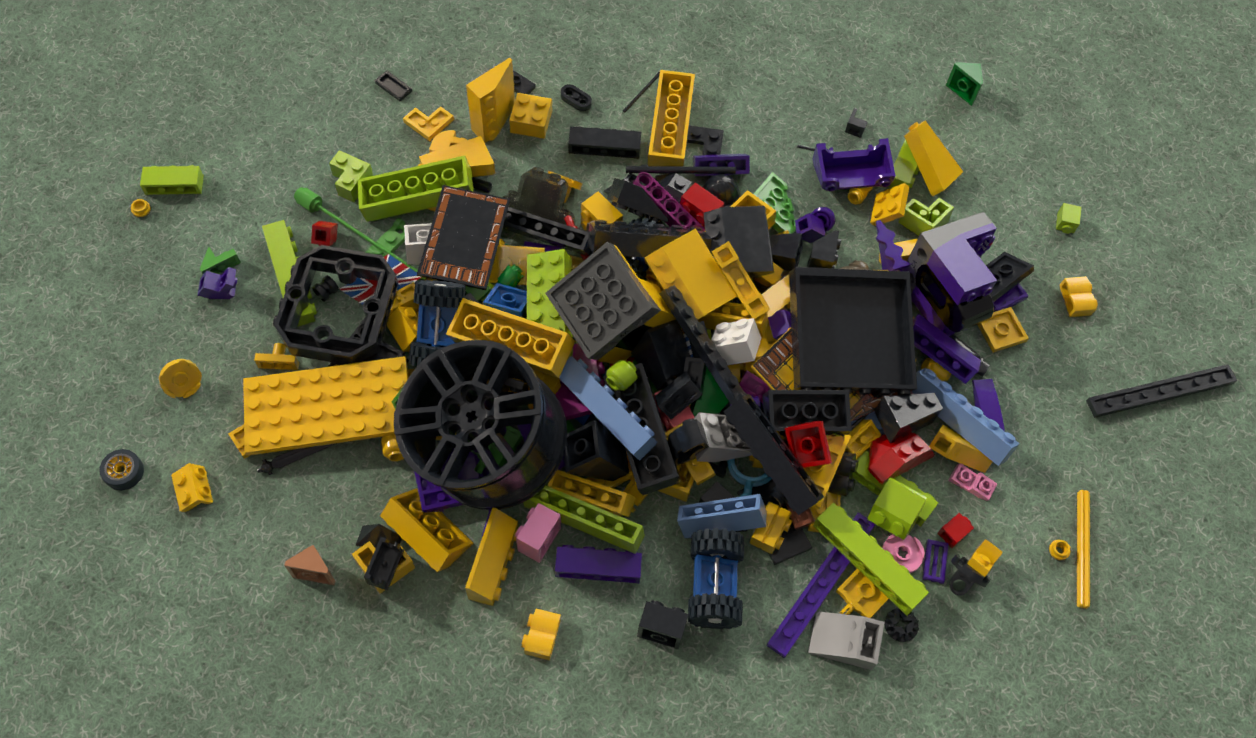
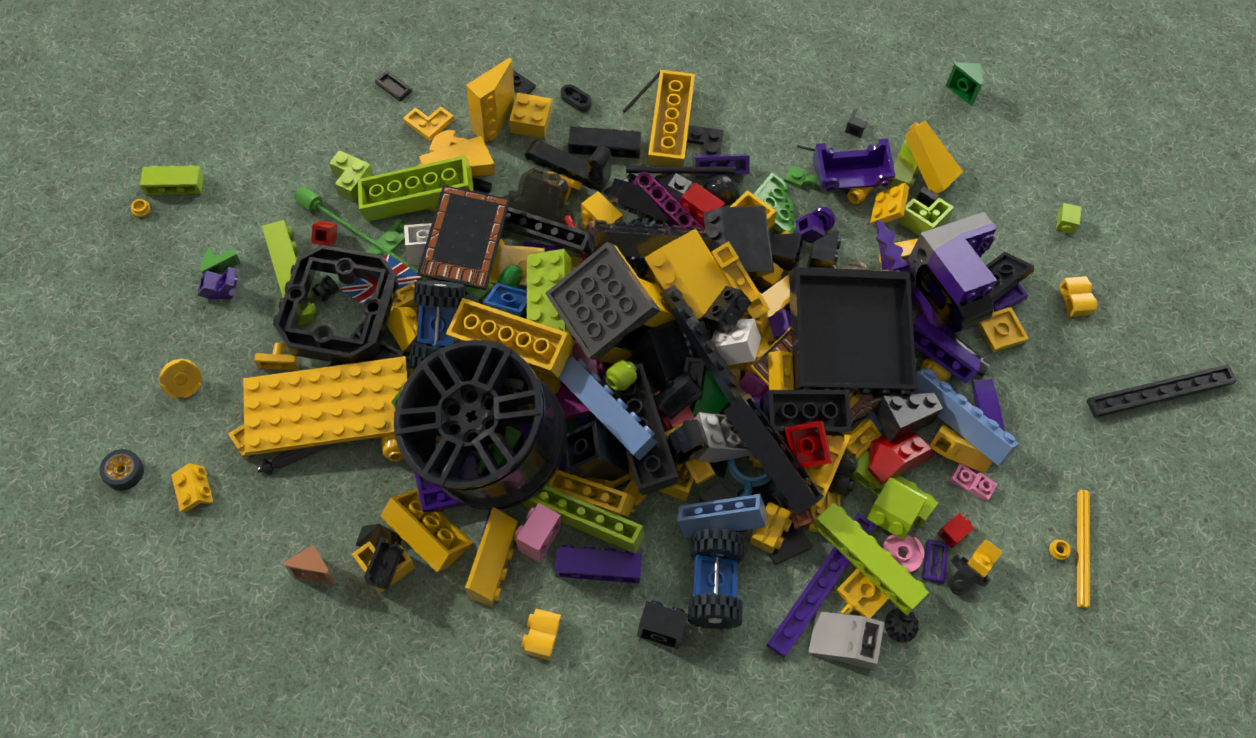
(592, 173): none -> black beam
(727, 309): none -> black brick
(780, 370): none -> yellow slope
(799, 177): none -> bright green plate
(927, 197): none -> black plate

